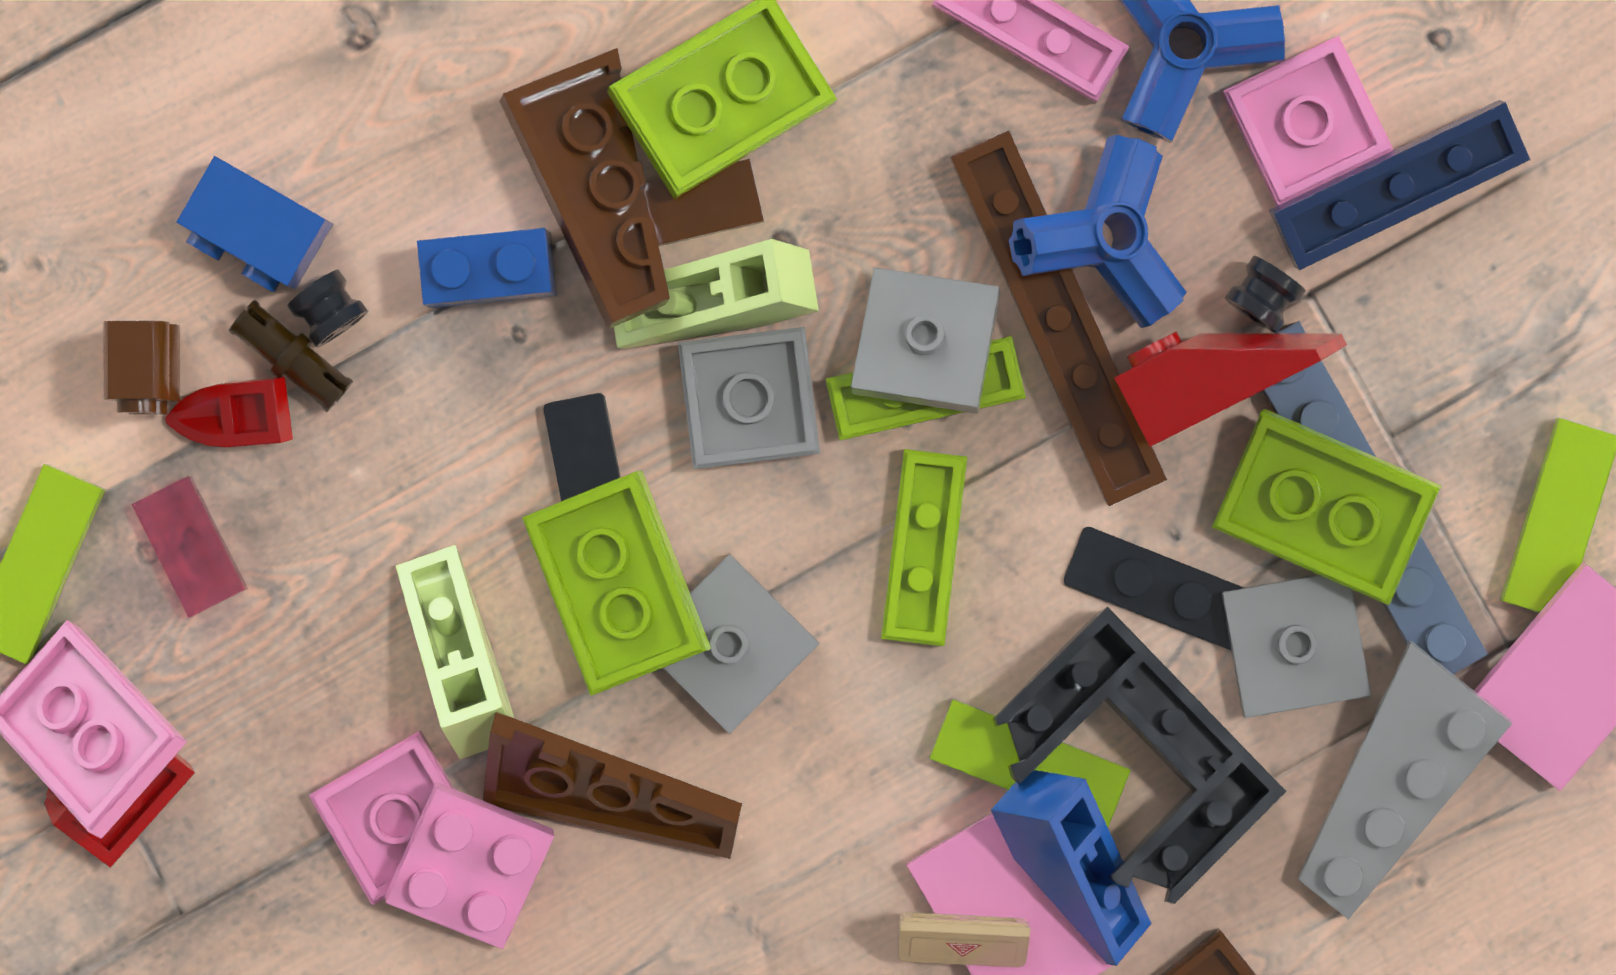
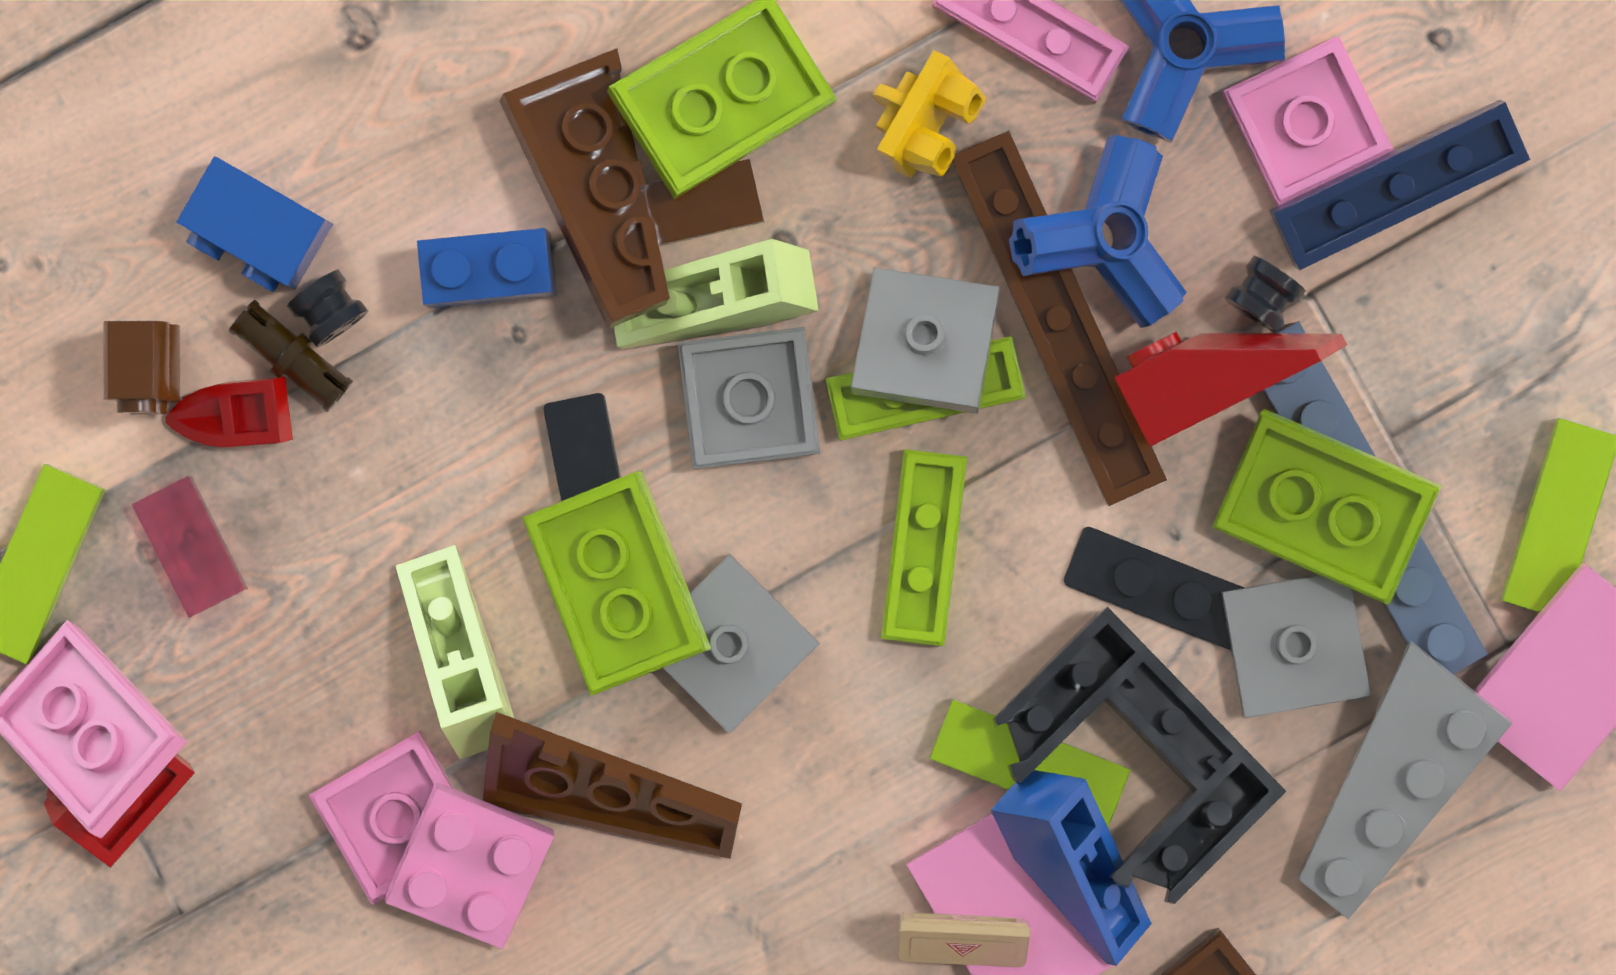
(918, 111): none -> yellow hips

